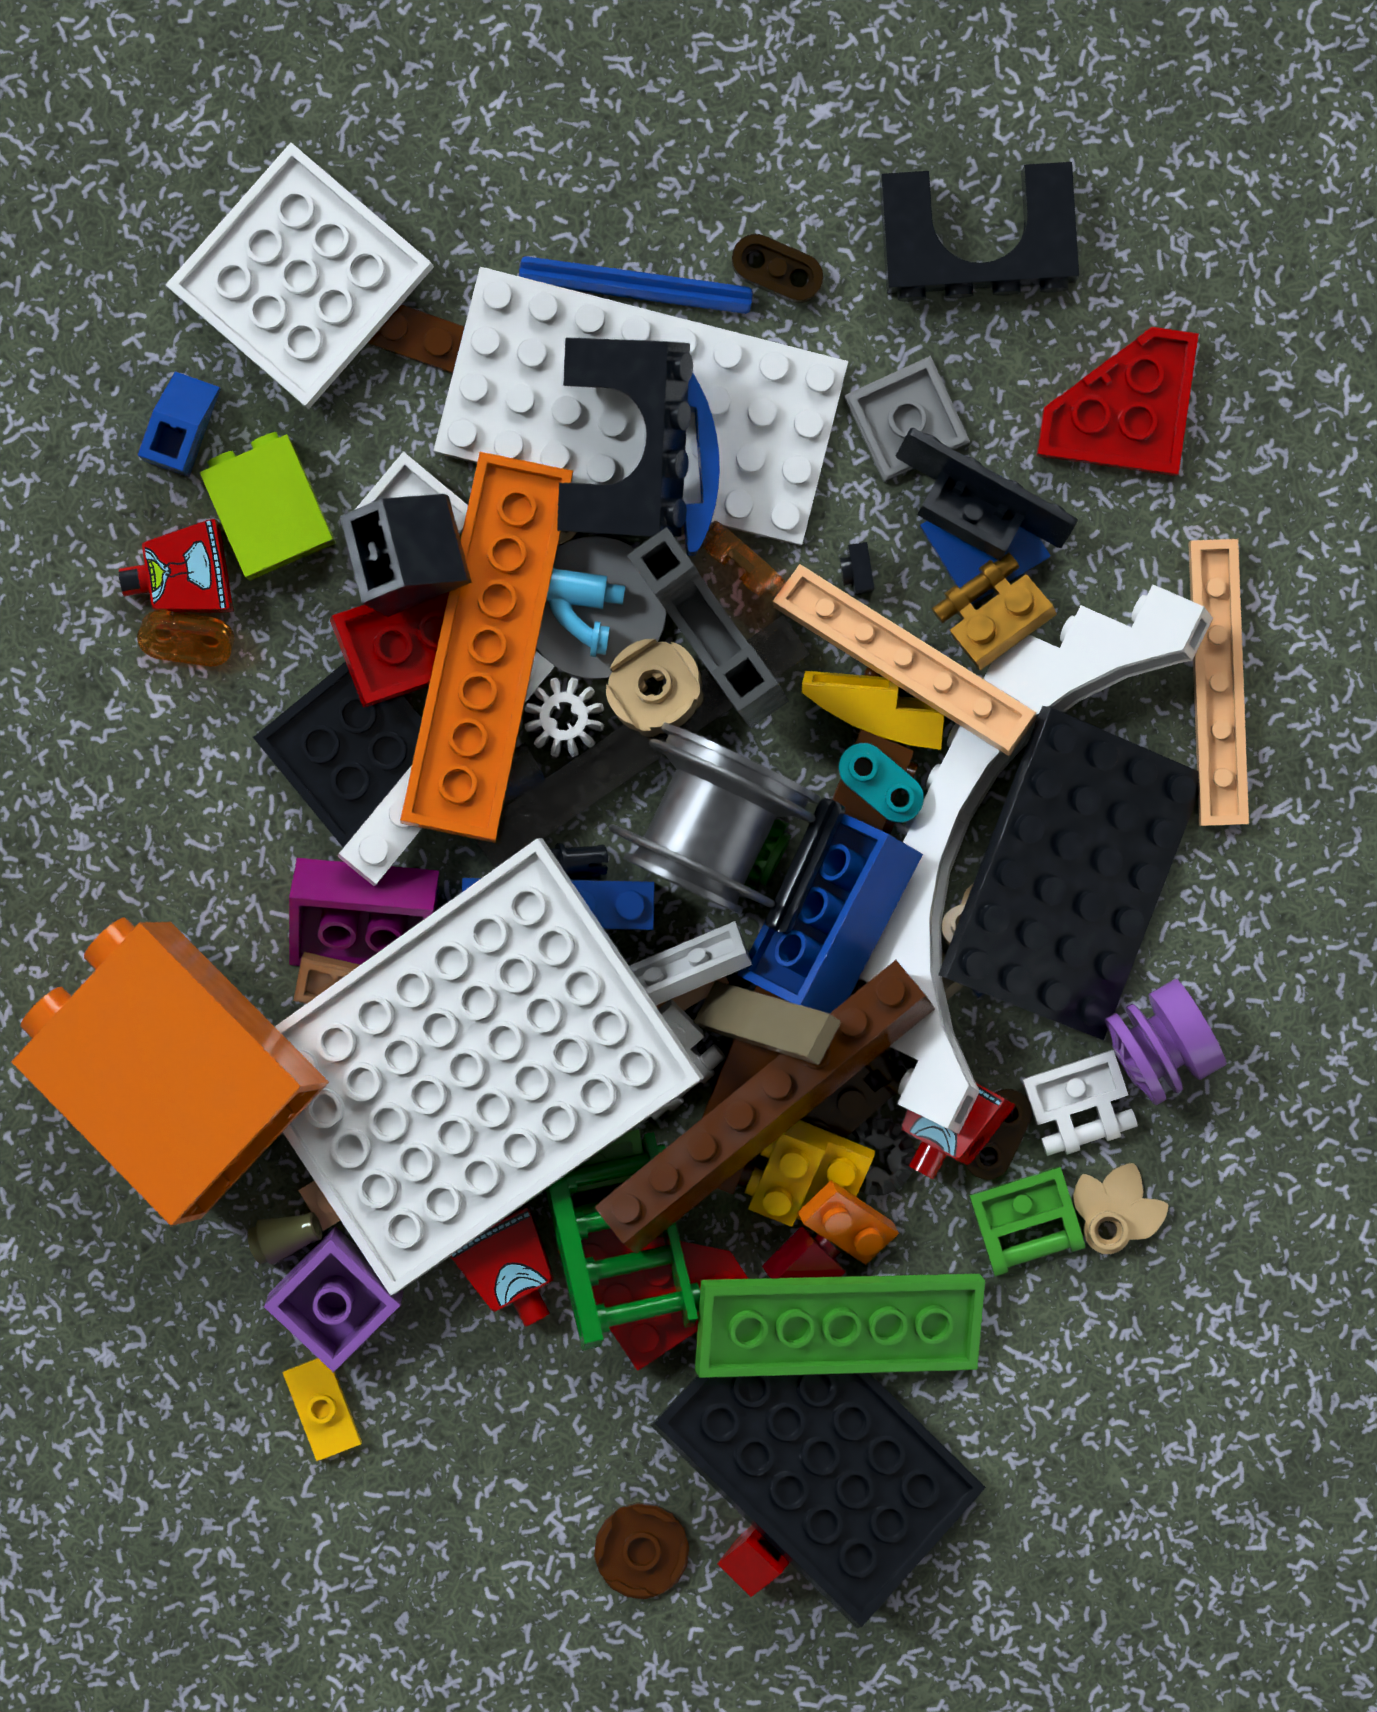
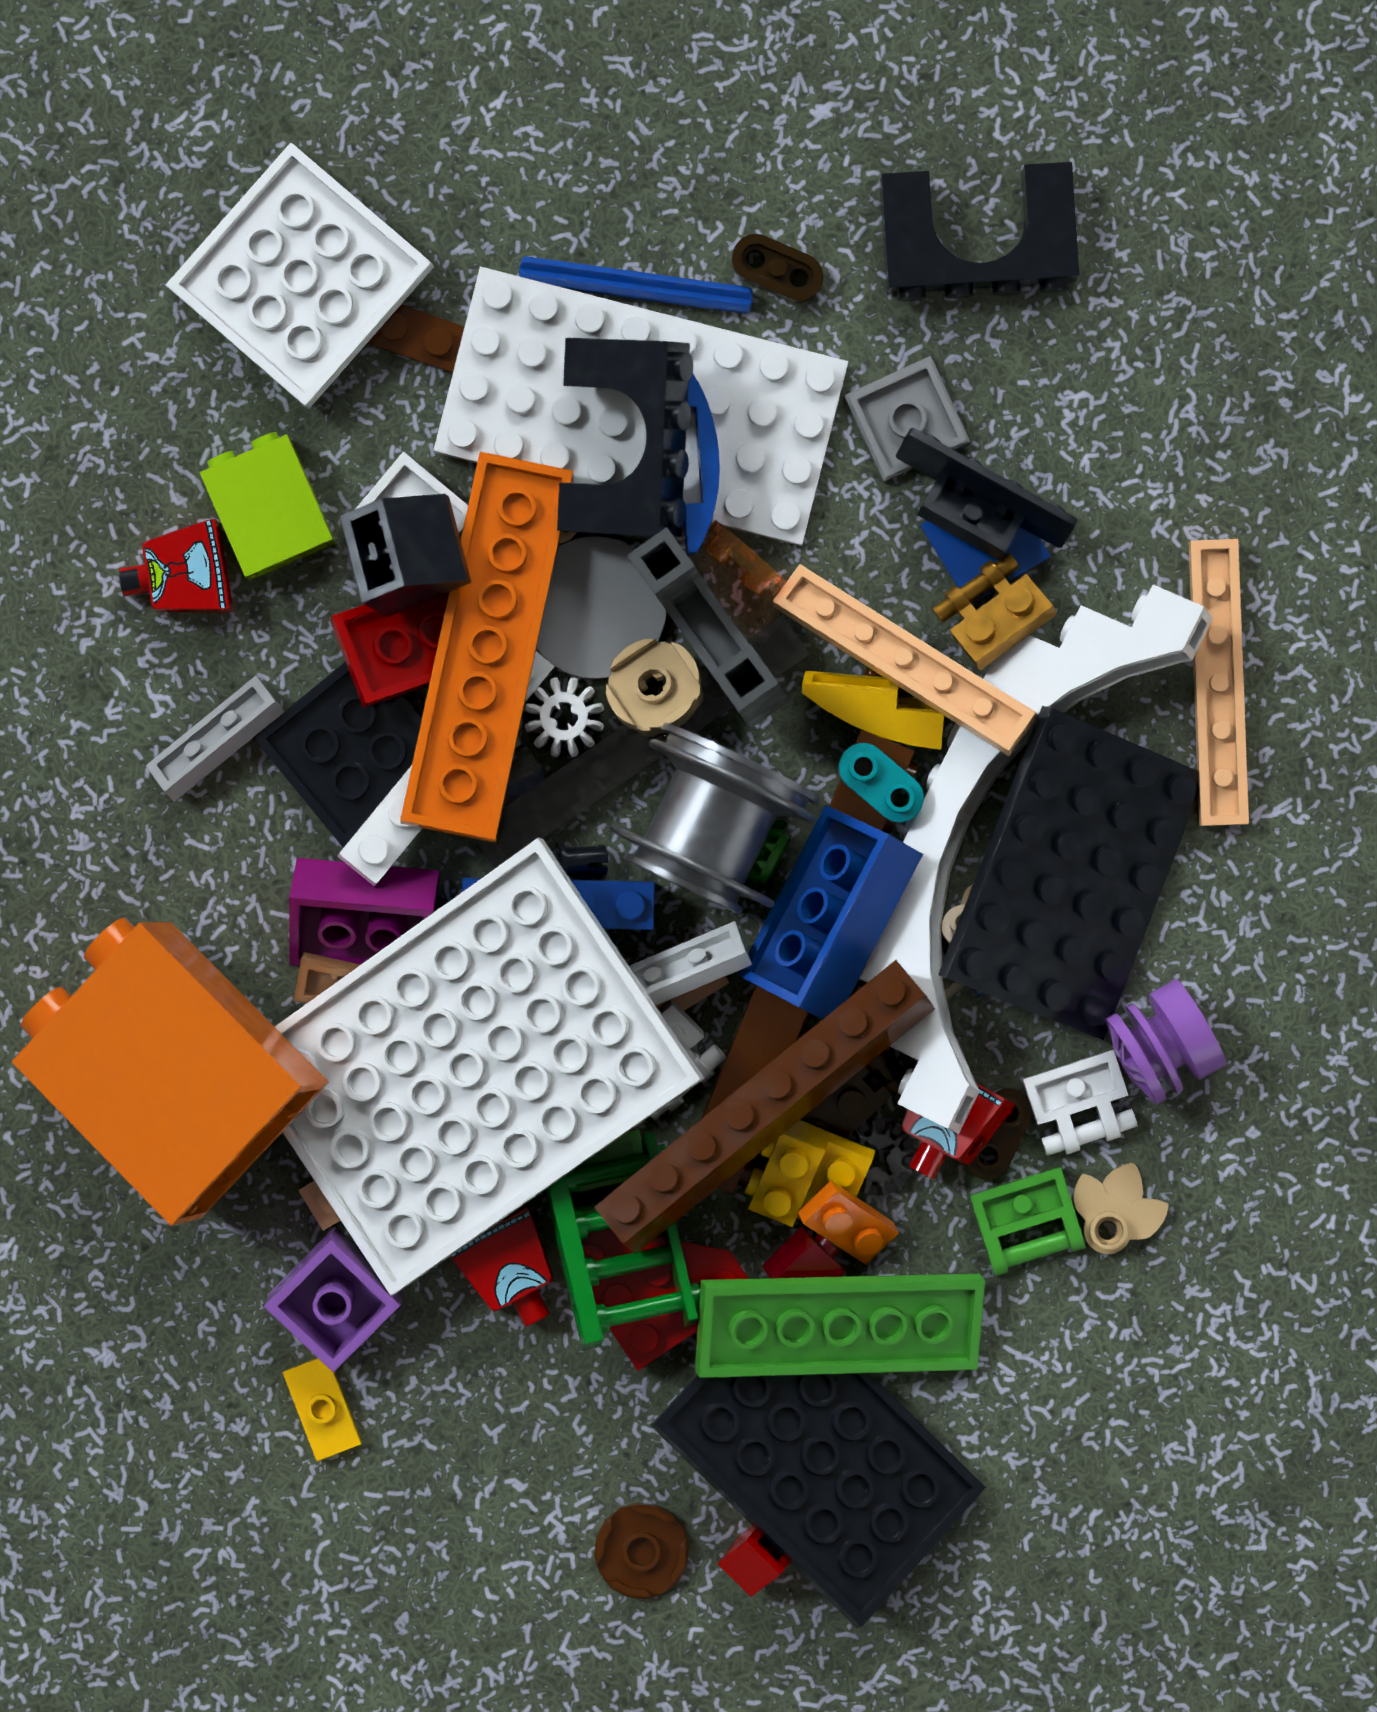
(179, 424): blue slope -> none
(187, 638): clear orange plate -> none
(214, 738): none -> light grey plate
(282, 1236): olive cone -> none
(585, 590): medium azure plant -> none
(767, 1022): dark tan tile -> none
(805, 866): black axle -> none
(857, 569): black plate -> none
(1127, 408): red plate -> none

